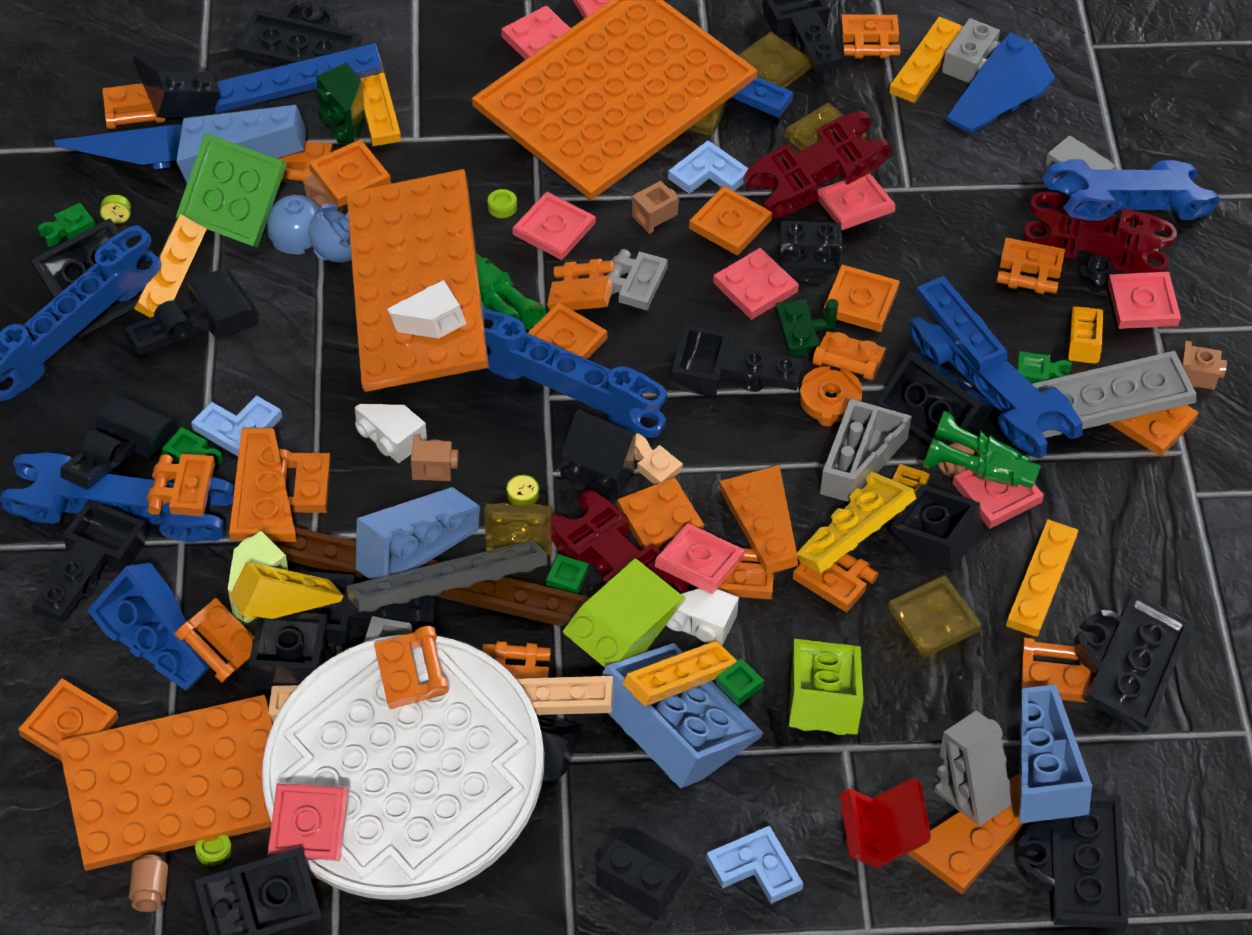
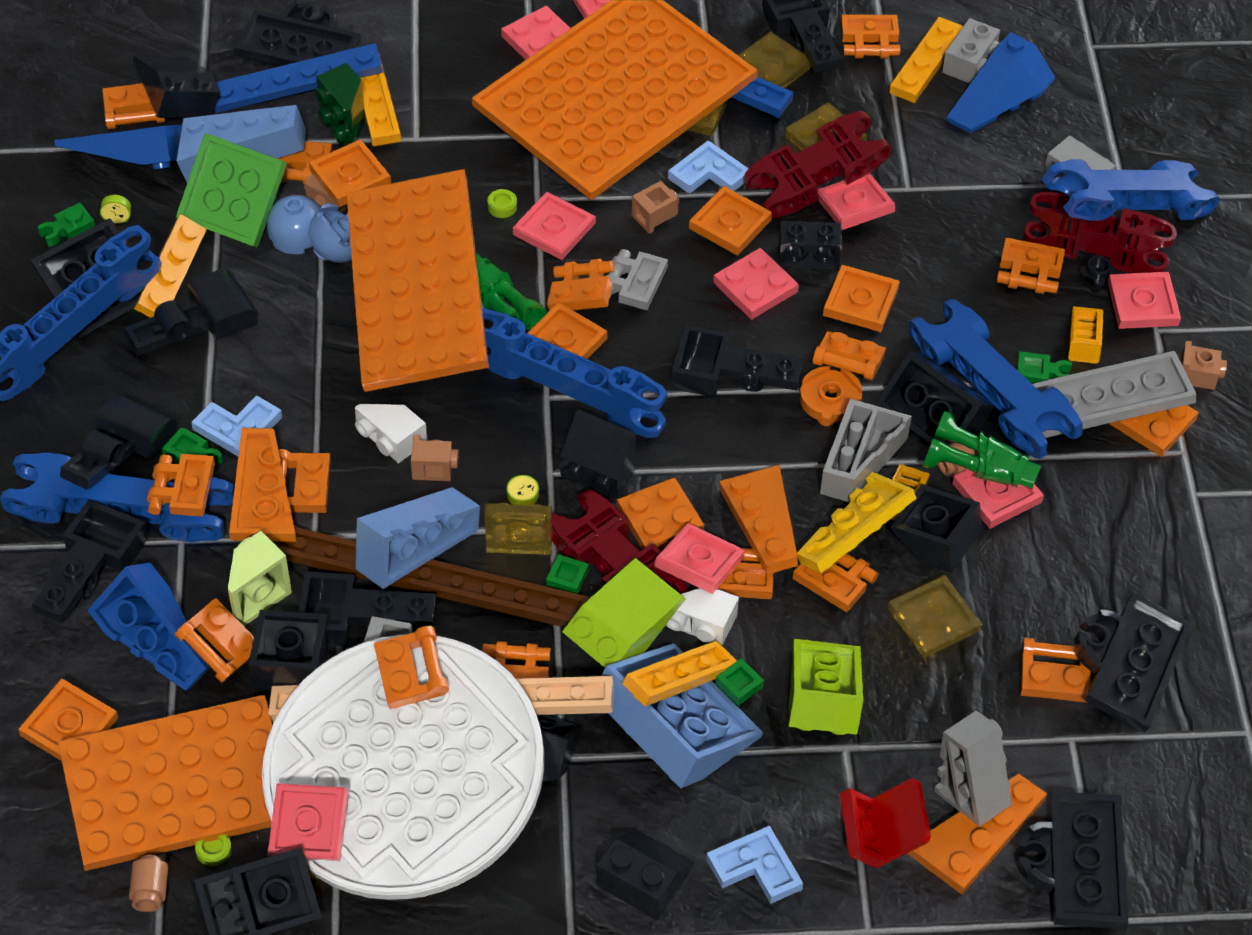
(279, 592): yellow slope -> none
(428, 313): white slope -> none
(446, 575): dark grey plate -> none
(655, 464): light nougat plate -> none
(800, 329): dark green plate -> none
(962, 323): blue plate -> none
(1042, 578): light orange plate -> none
(1050, 763): medium blue wedge -> none

